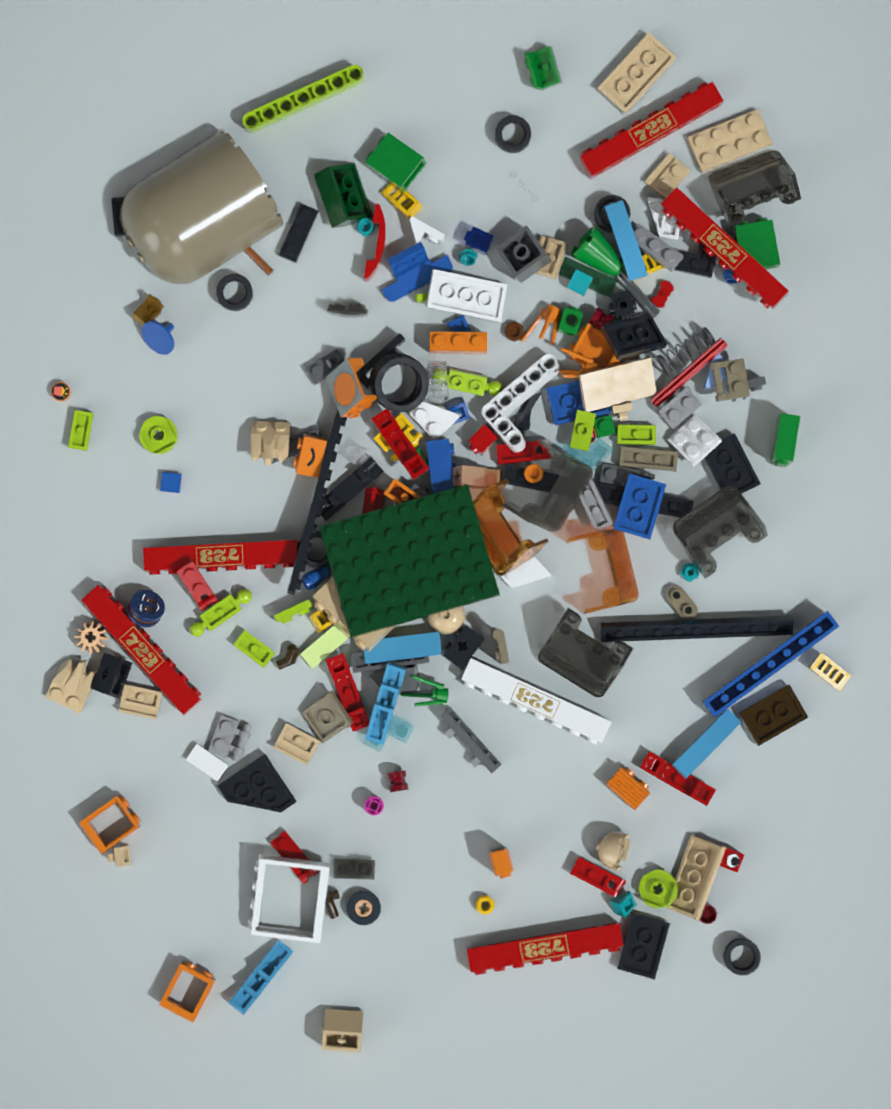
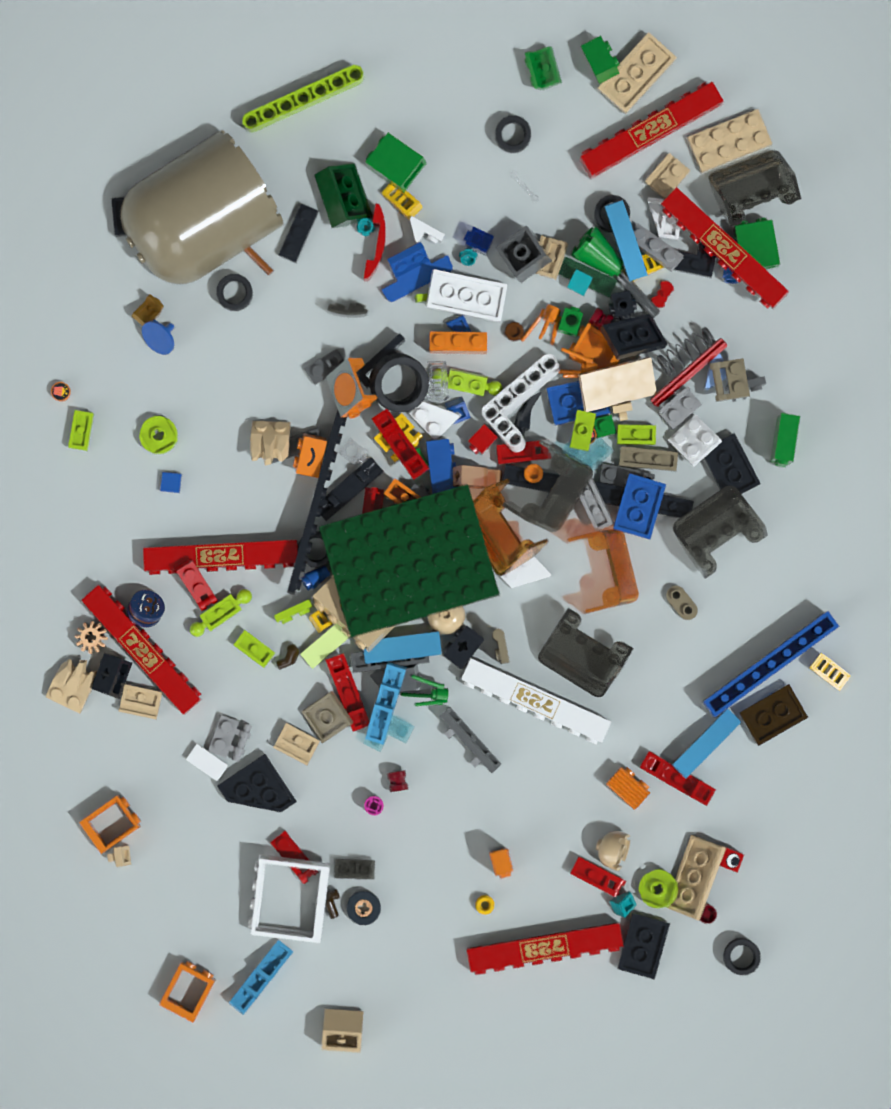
(600, 60): none -> green brick
(684, 572): teal plate -> none
(697, 628): black plate -> none

